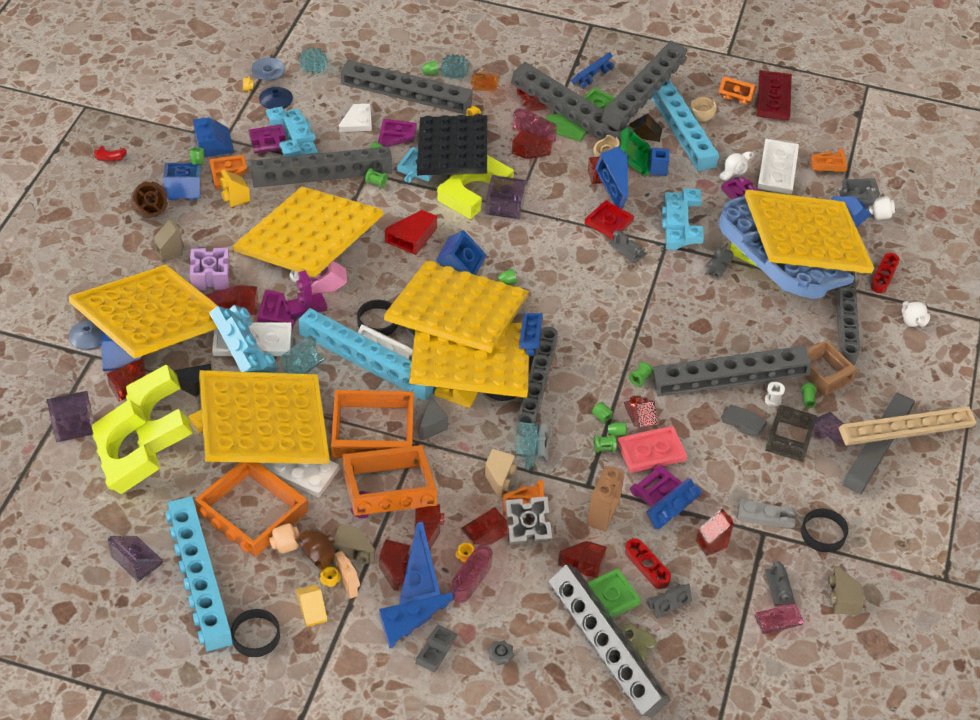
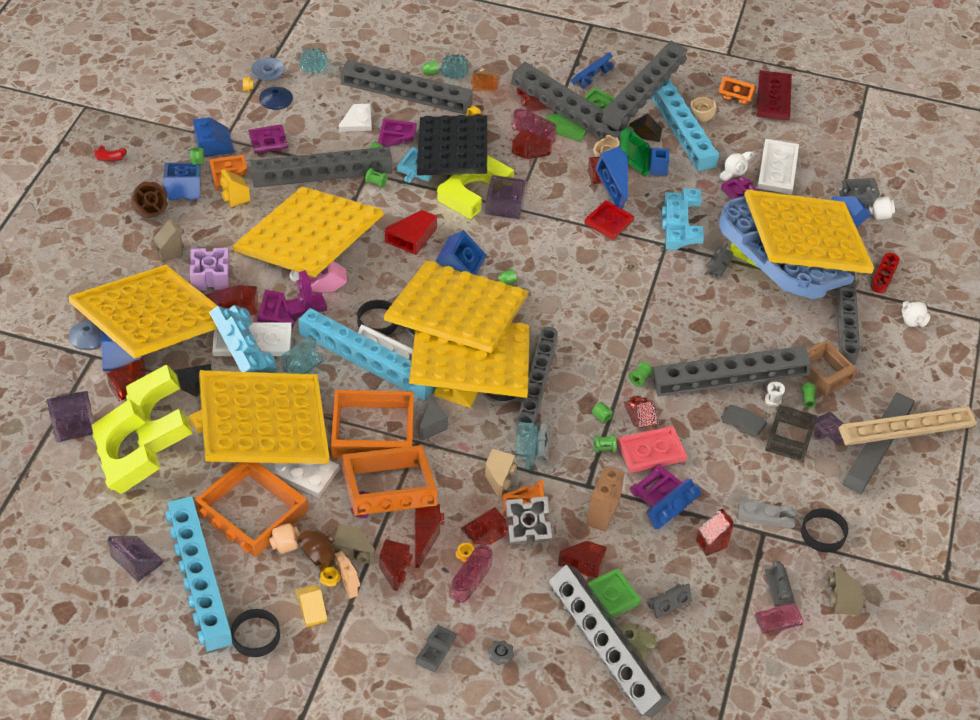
(296, 129): medium azure bracket -> none
(404, 618): blue wing -> none
(420, 576): blue wing -> none
(531, 332): blue plate -> none
(619, 429): bright green hose -> none
(627, 247): dark grey hinge -> none
(648, 572): red beam -> none
(829, 162): orange wing -> none

